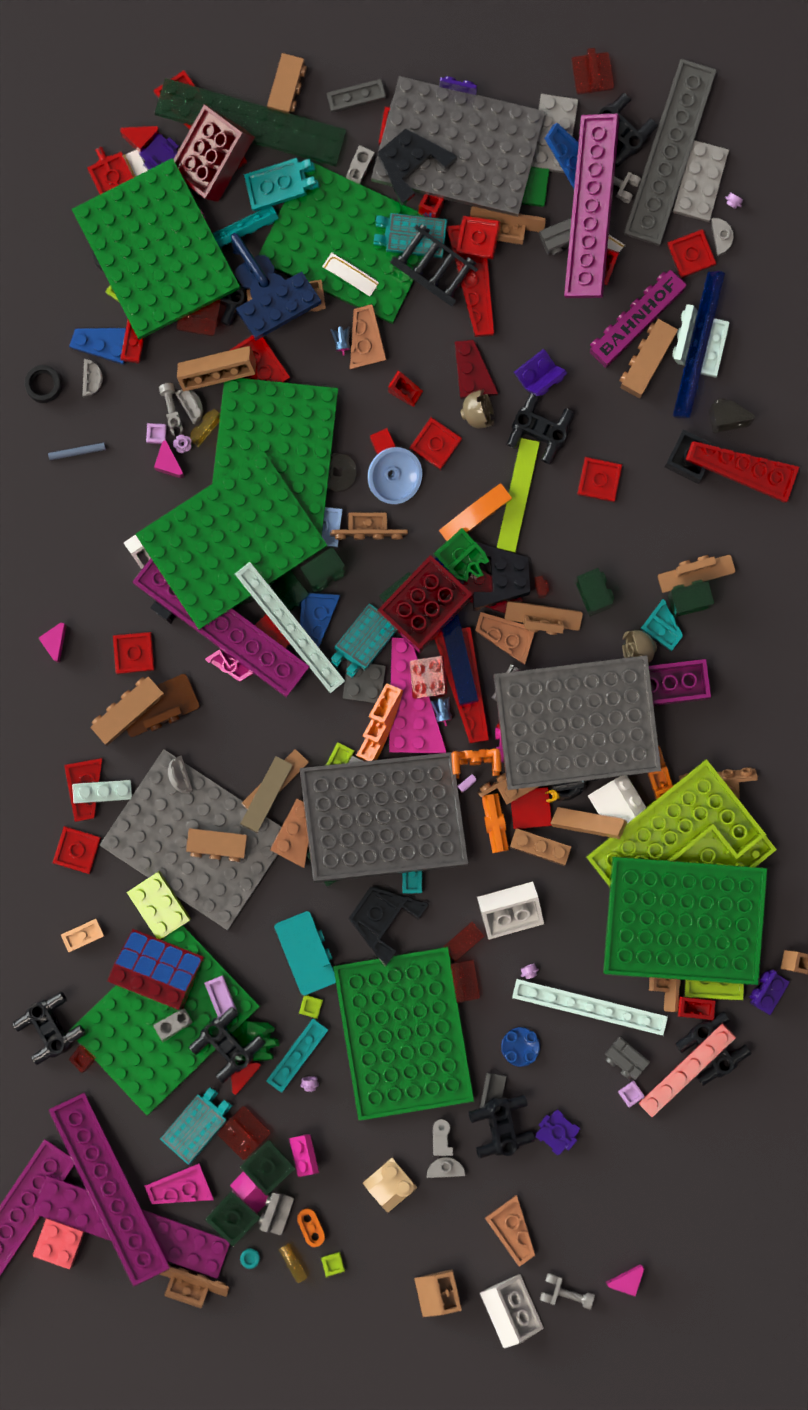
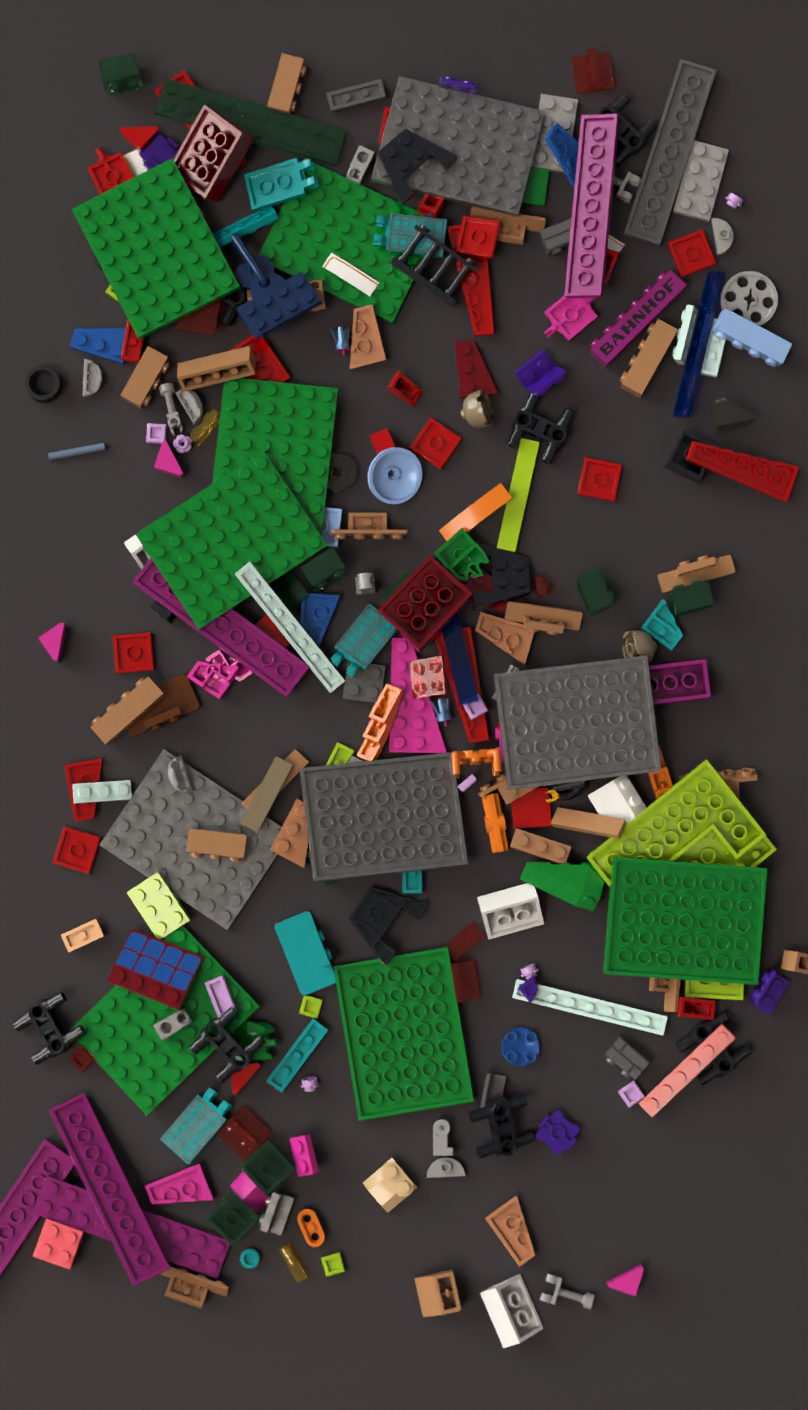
(120, 74): none -> clear green brick
(145, 378): none -> medium nougat brick
(213, 677): none -> dark pink slope
(365, 584): none -> light grey leg
(475, 709): none -> lavender tile
(529, 989): none -> dark purple tile
(570, 316): none -> dark pink plate
(572, 883): none -> green wedge
(751, 337): none -> light blue brick
(757, 295): none -> light grey wedge

